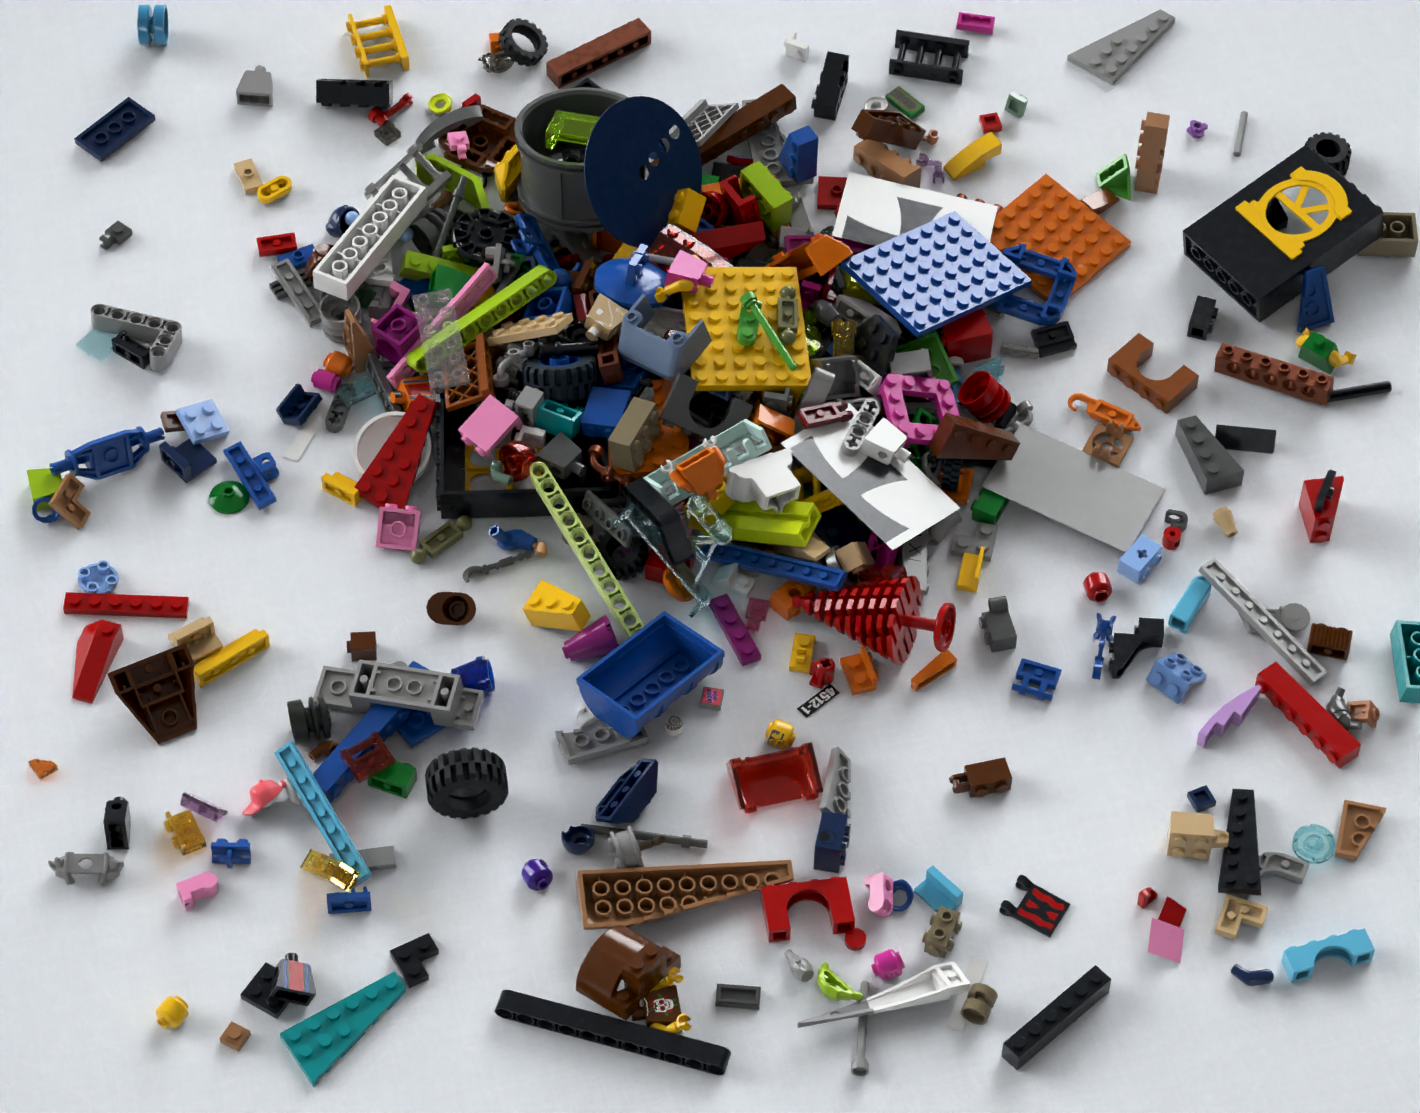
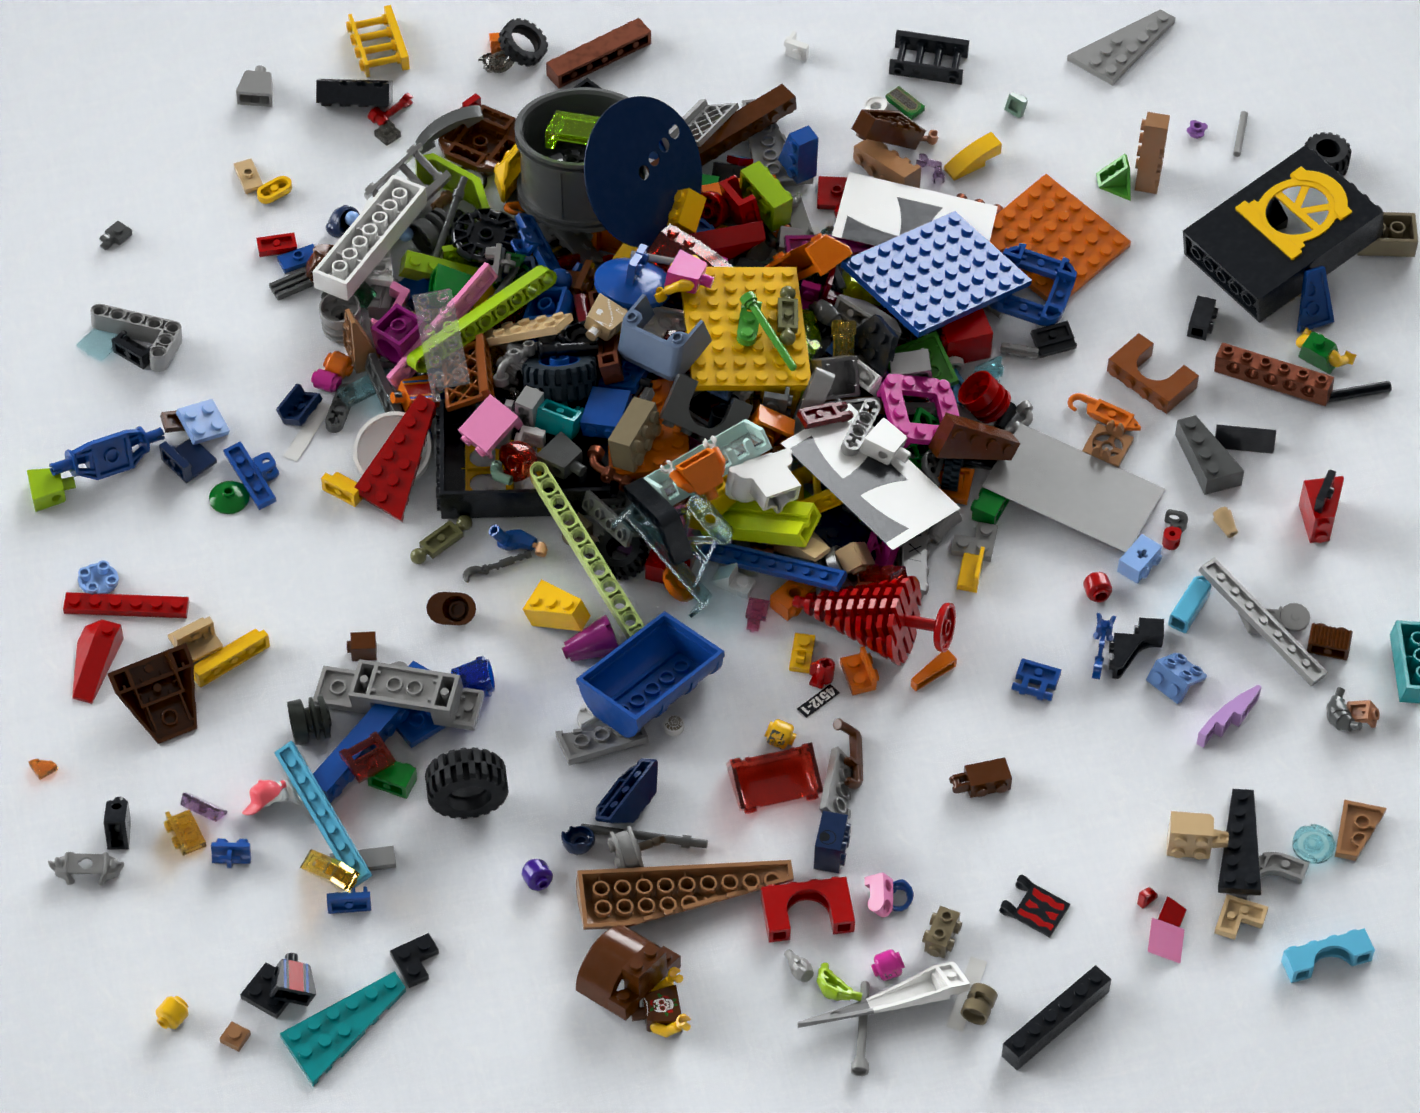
(50, 518): blue piece -> none
(66, 503): medium nougat plate -> none
(114, 129): dark blue plate -> none
(152, 24): dark azure wheel -> none
(197, 888): bright pink leg -> none
(297, 291): light grey tile -> none
(323, 748): dark orange arm -> none
(398, 527): bright pink plate -> none
(438, 98): neon yellow piece -> none
(459, 142): bright pink plate -> none
(613, 1032): black beam -> none
(712, 698): tile -> none
(734, 630): magenta plate -> none
(738, 996): dark grey tile -> none
(831, 86): black wedge -> none
(855, 760): none -> reddish brown piece
(855, 939): red tile -> none
(939, 891): medium azure panel -> none
(975, 23): dark pink plate -> none
(990, 123): red plate -> none
(998, 625): dark grey hinge -> none
(1100, 200): slope -> none
(1201, 798): dark blue plate -> none
(1252, 978): dark blue arm -> none
(1308, 715): red brick -> none

